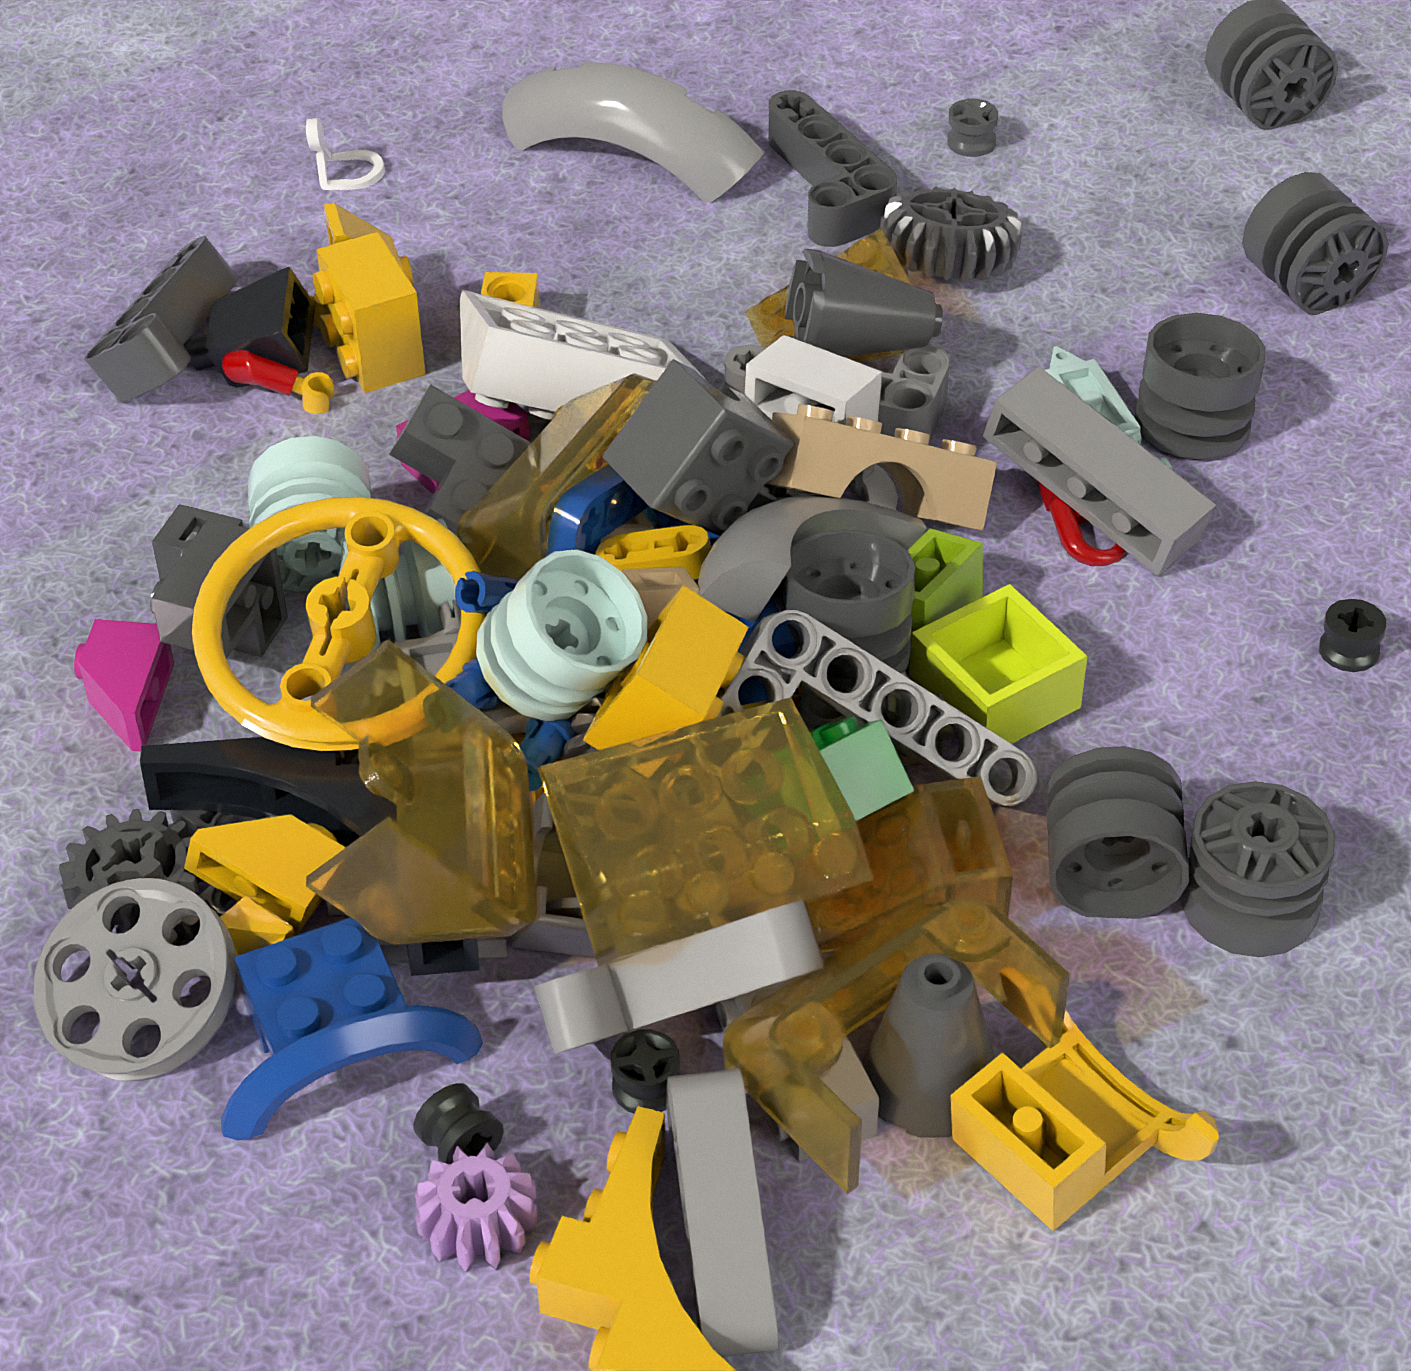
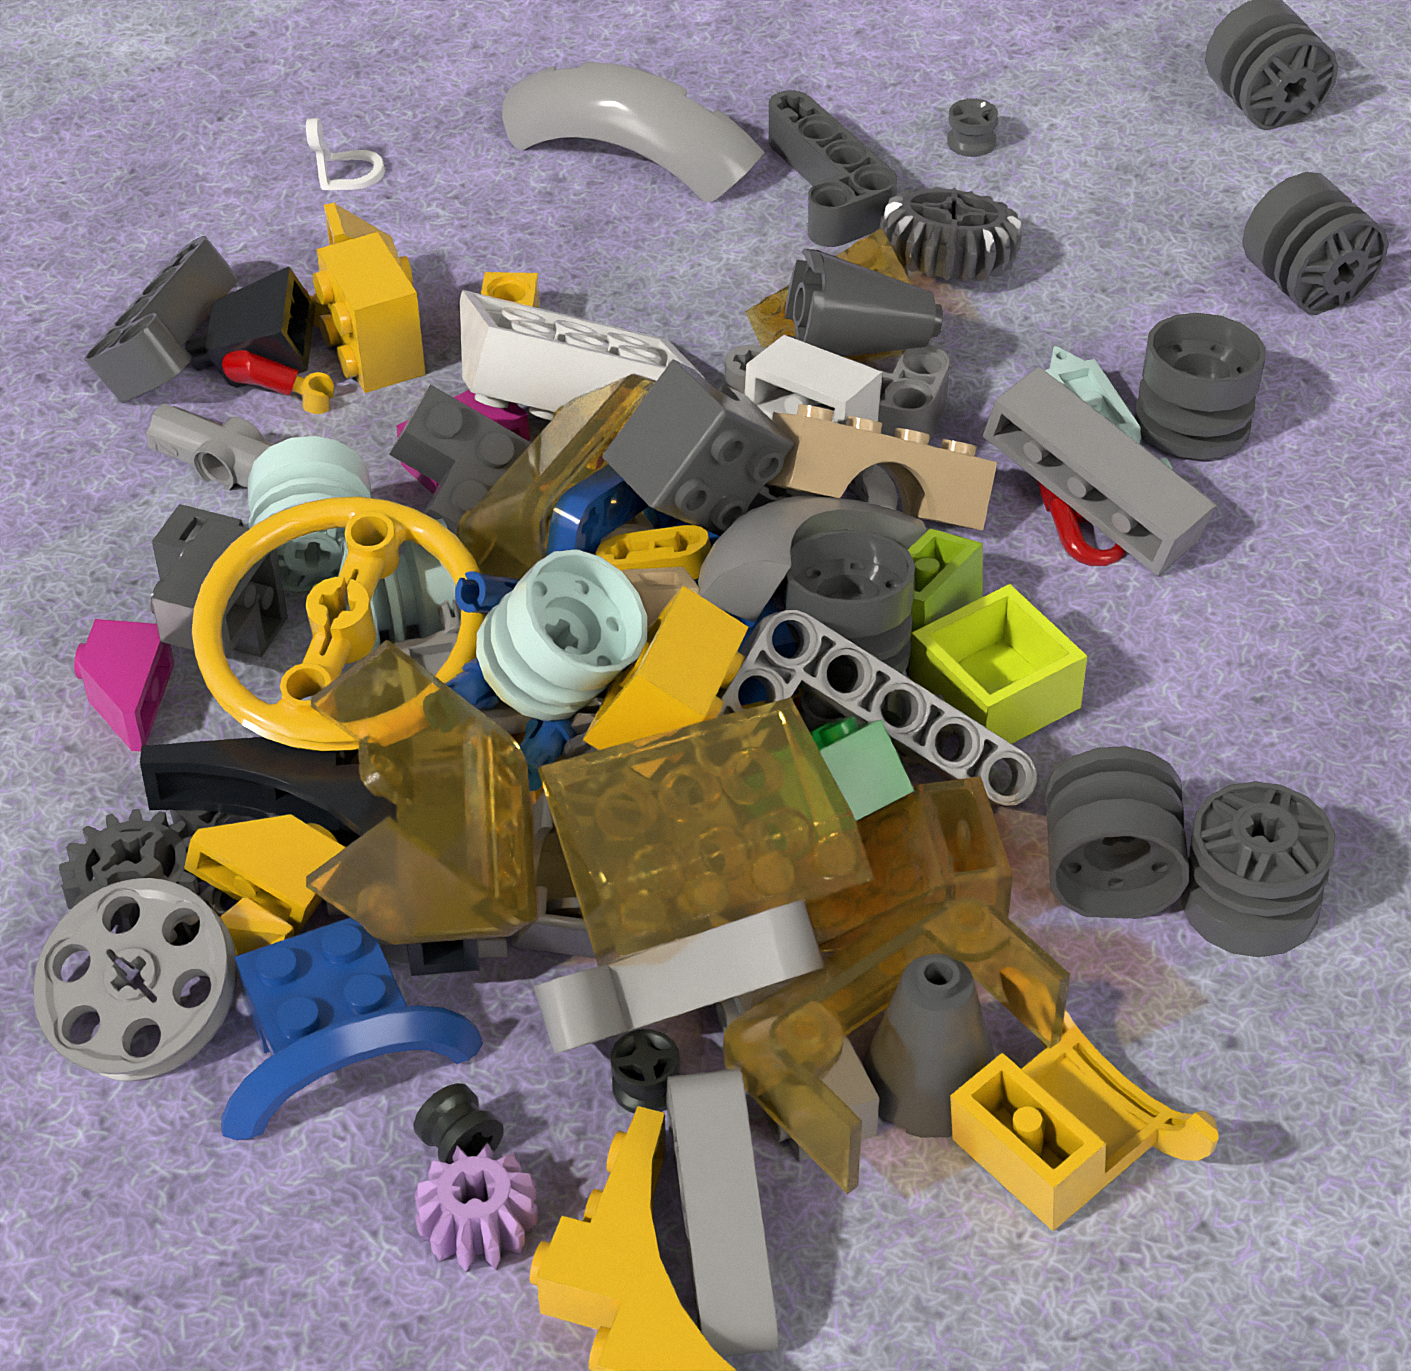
(214, 449): none -> light grey piece
(1352, 635): pearl dark grey wheel -> none

